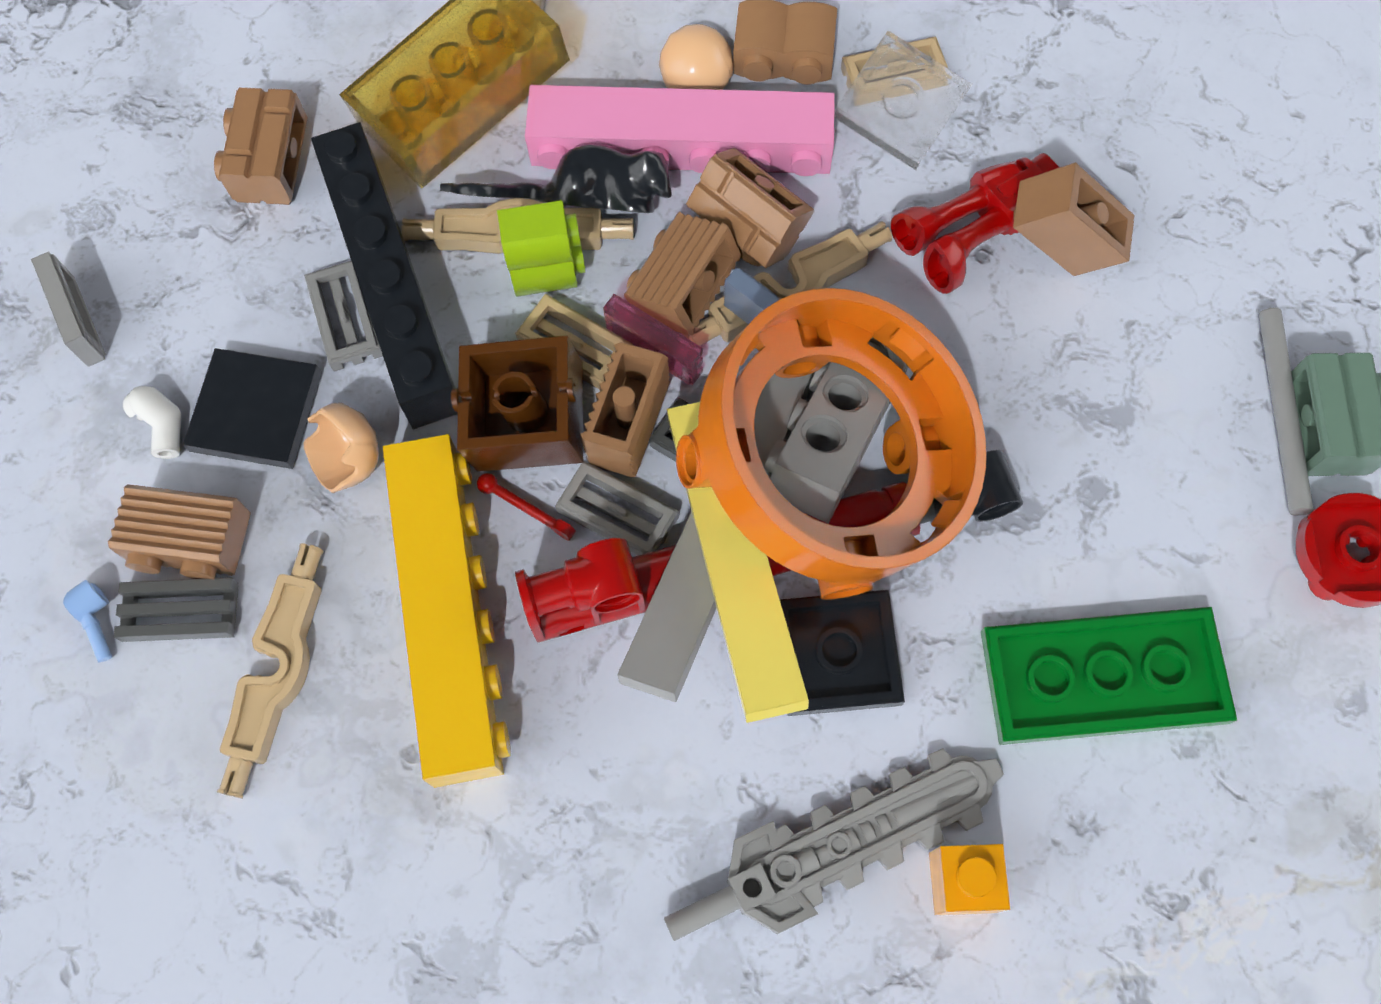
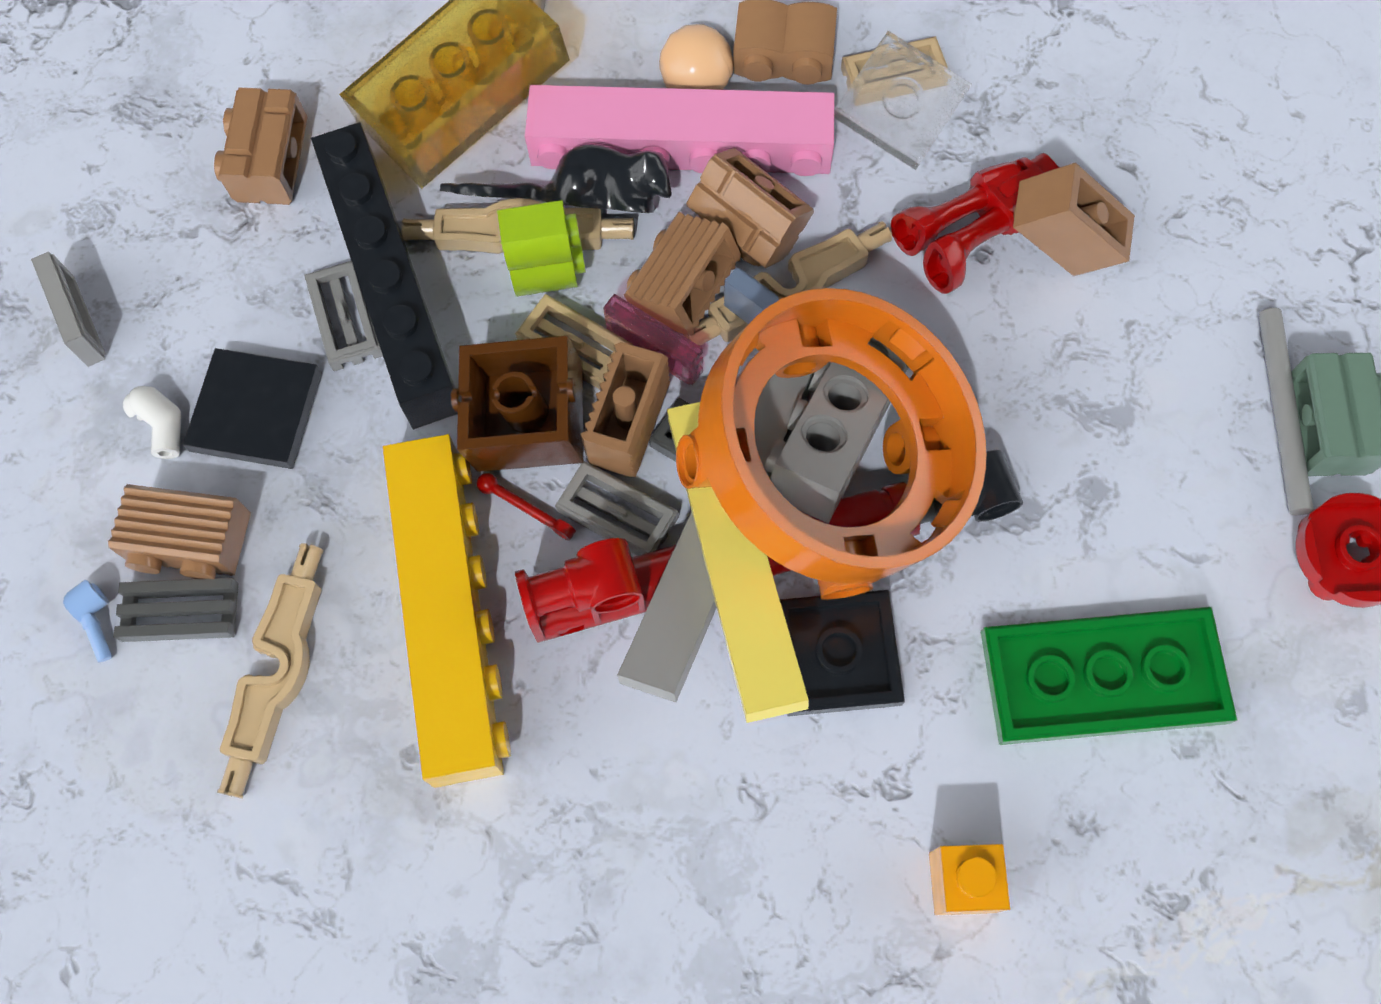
(342, 447): light nougat hair -> none
(781, 874): light grey bar -> none

